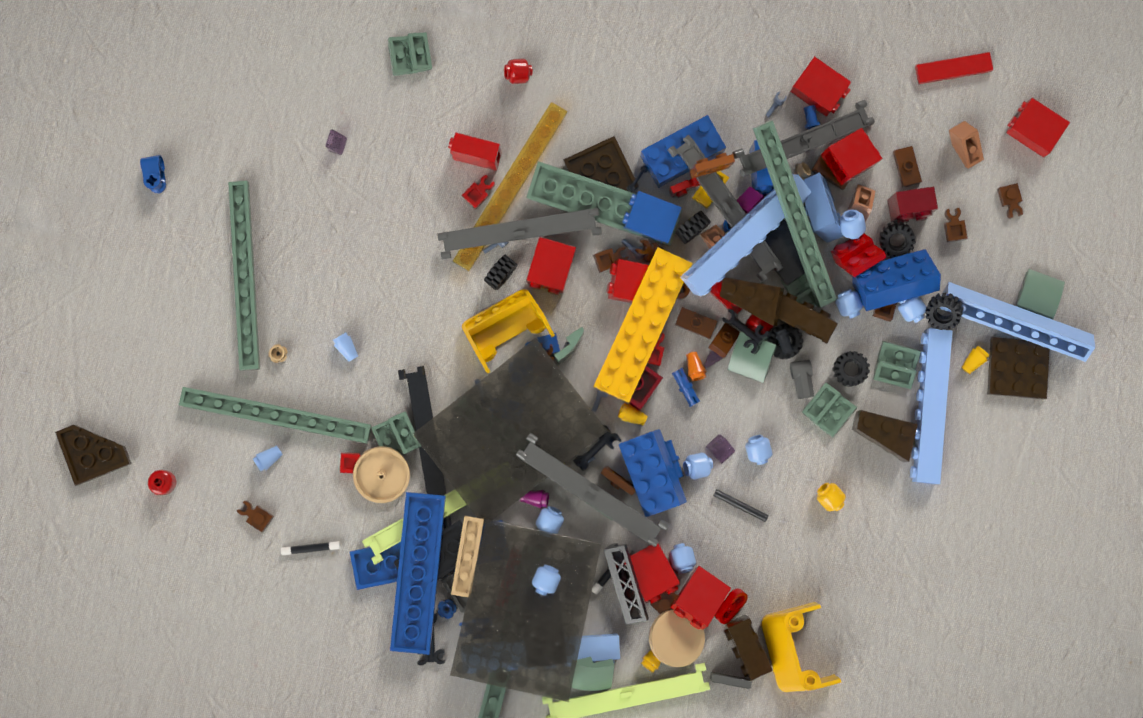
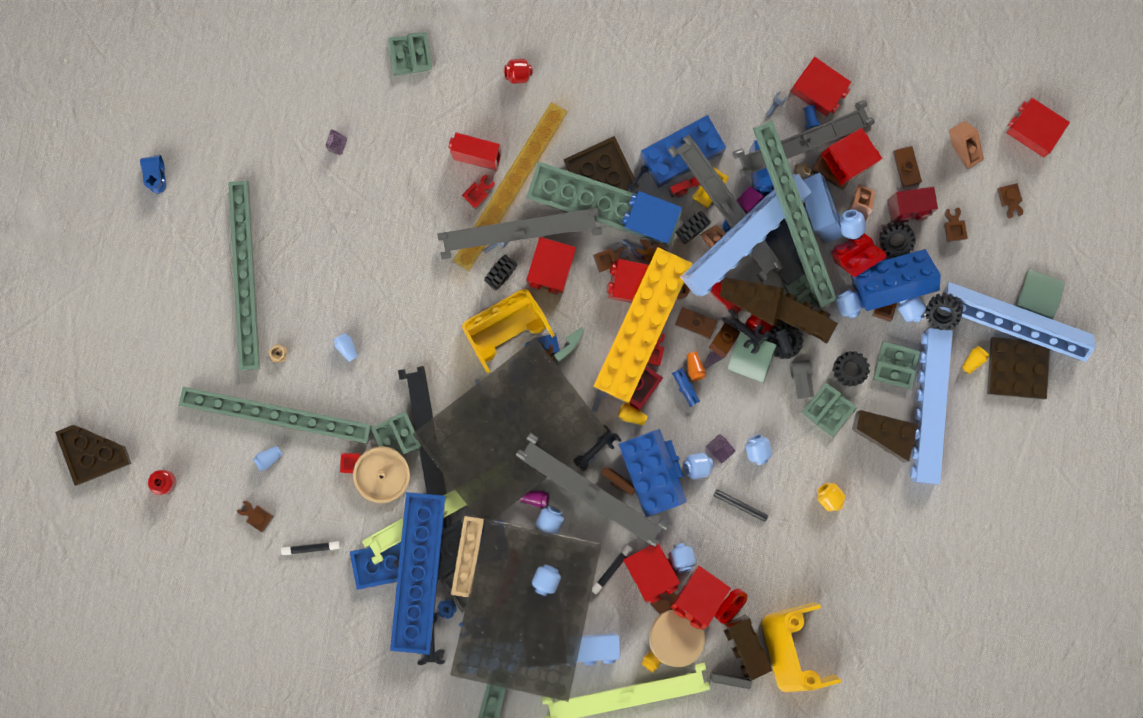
(592, 675): sand green slope -> none
(623, 583): fence -> none
(707, 167): dark orange plate -> none
(954, 68): red tile -> none

